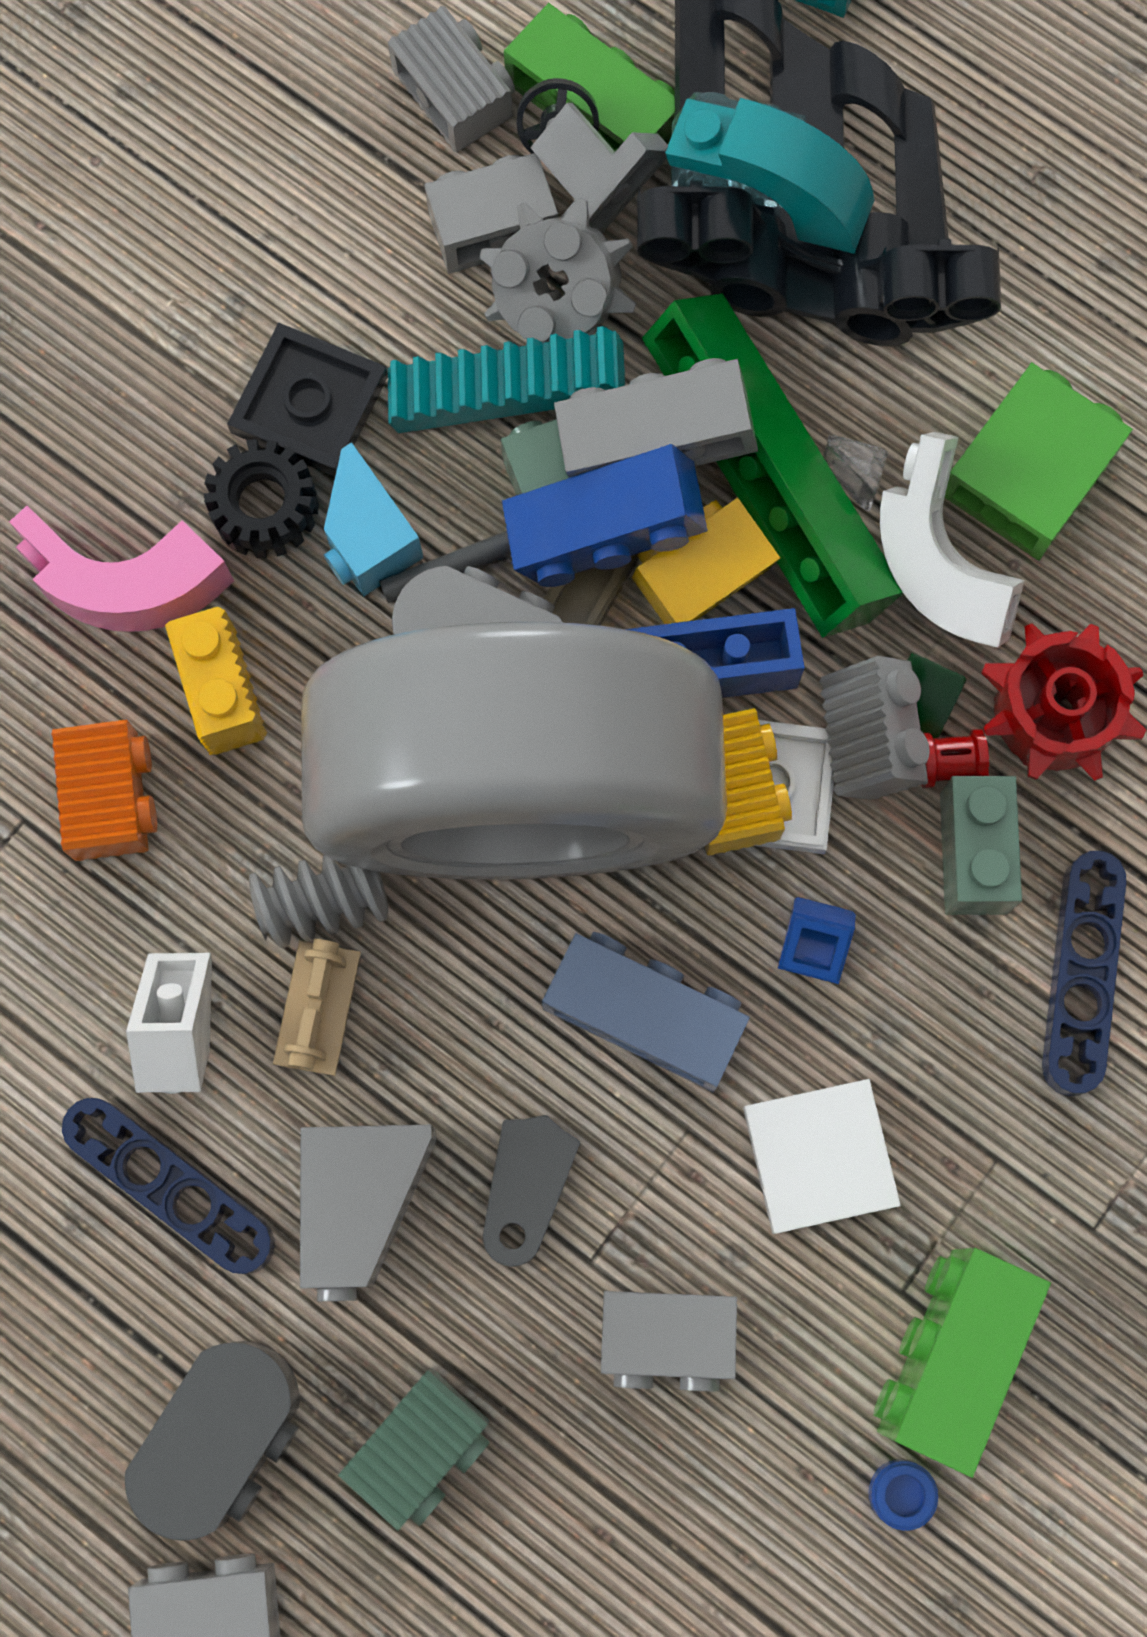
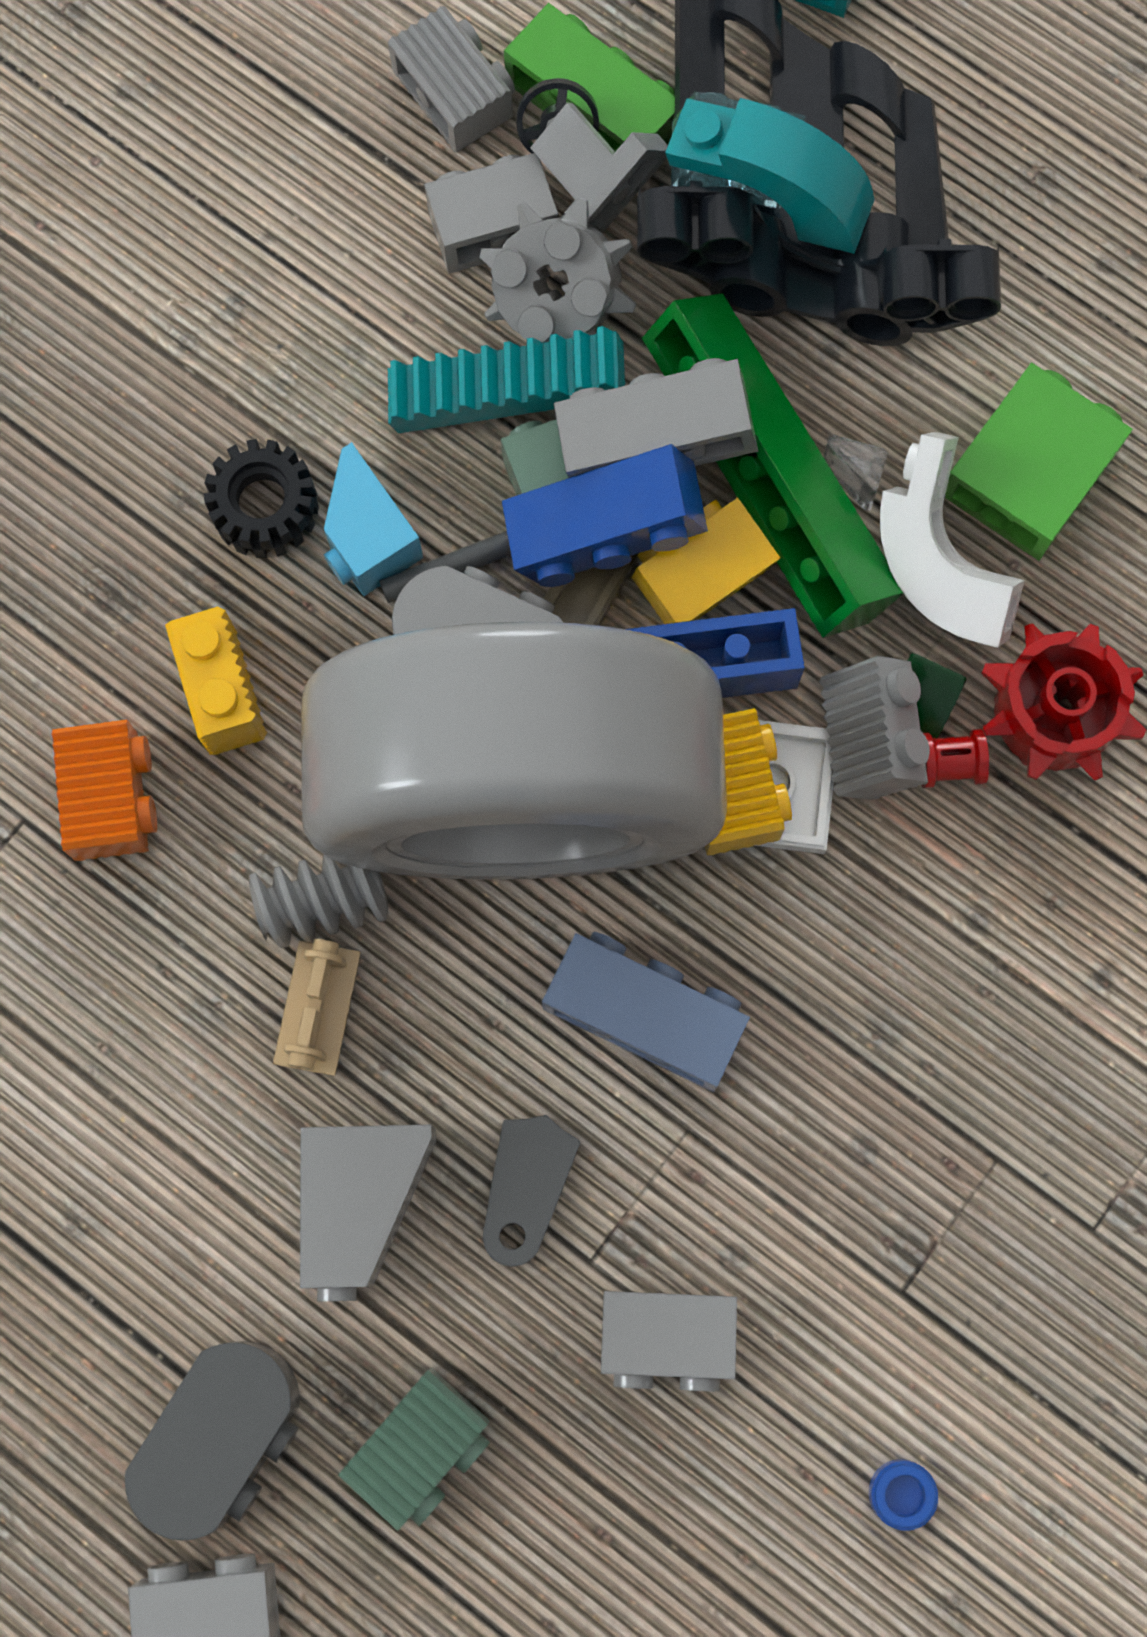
(129, 595): bright pink arch -> none
(163, 1192): dark blue beam -> none
(171, 1023): white slope -> none
(308, 397): black plate -> none
(817, 940): blue slope -> none
(821, 1156): white tile -> none
(961, 1357): bright green brick -> none
(980, 845): sand green brick -> none
(1093, 974): dark blue beam -> none

